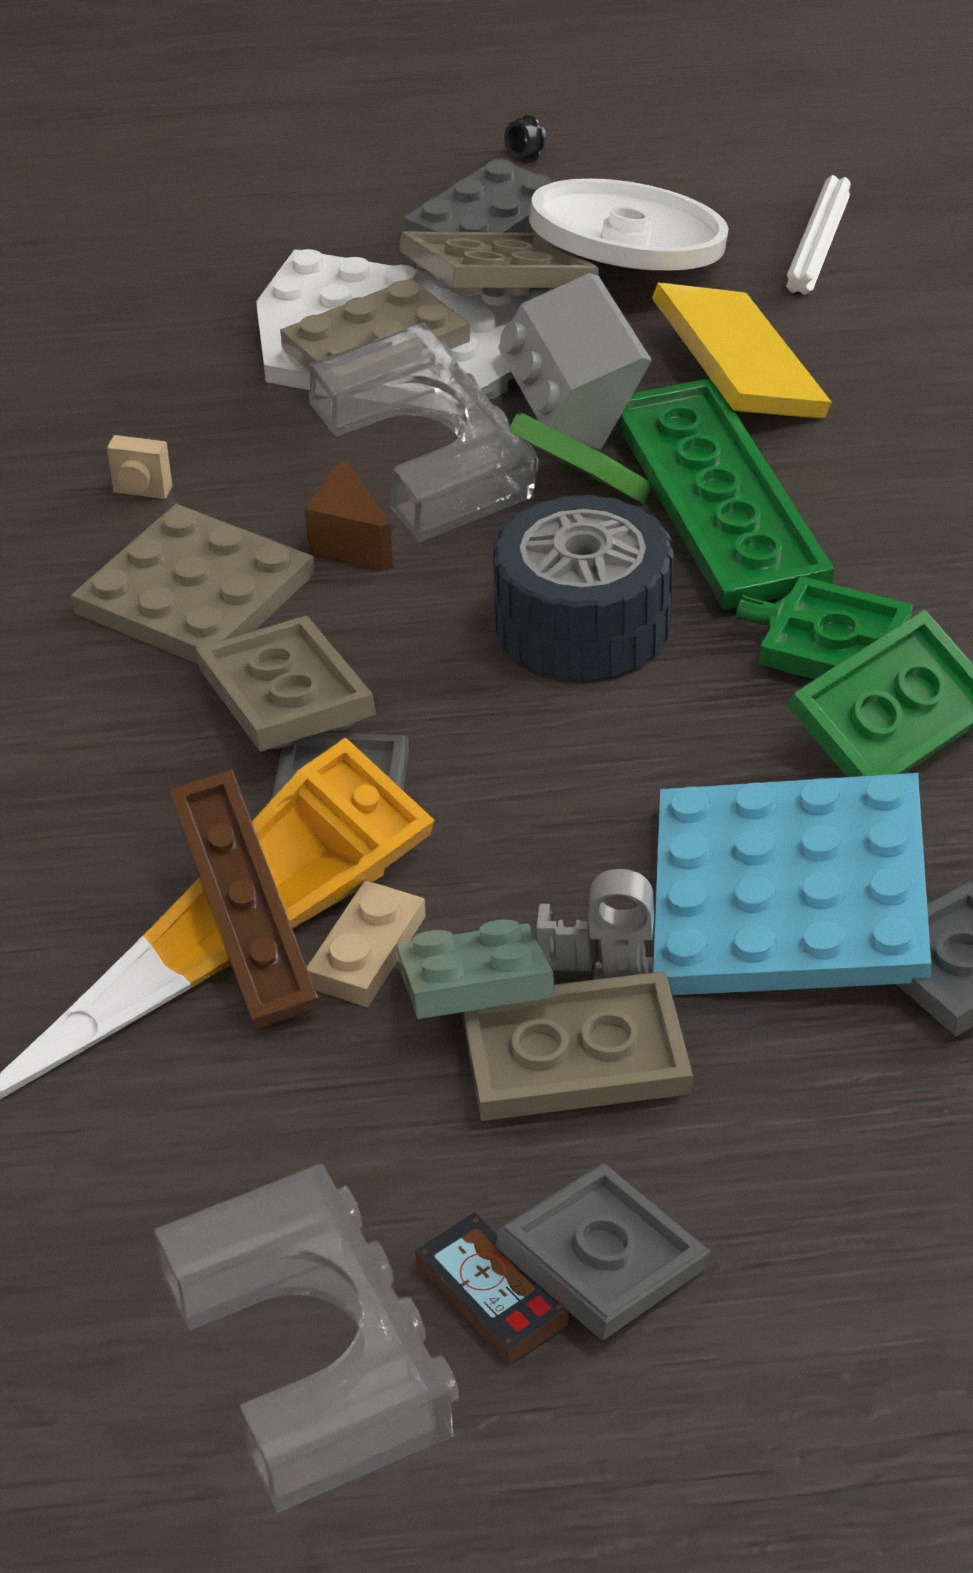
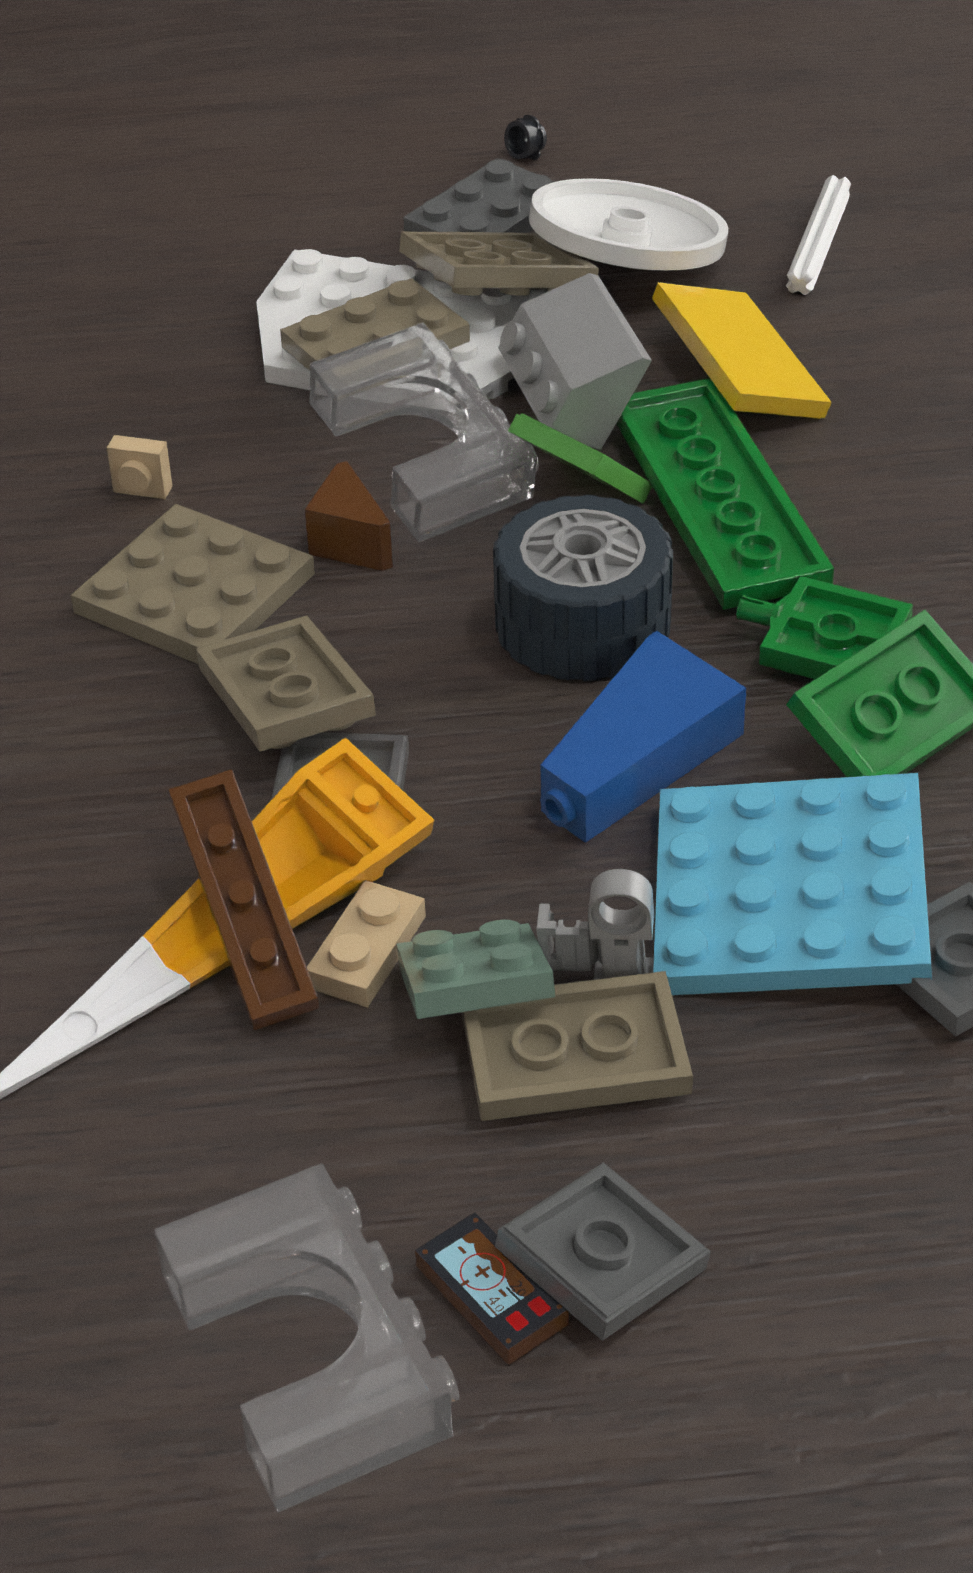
(640, 736): none -> blue slope

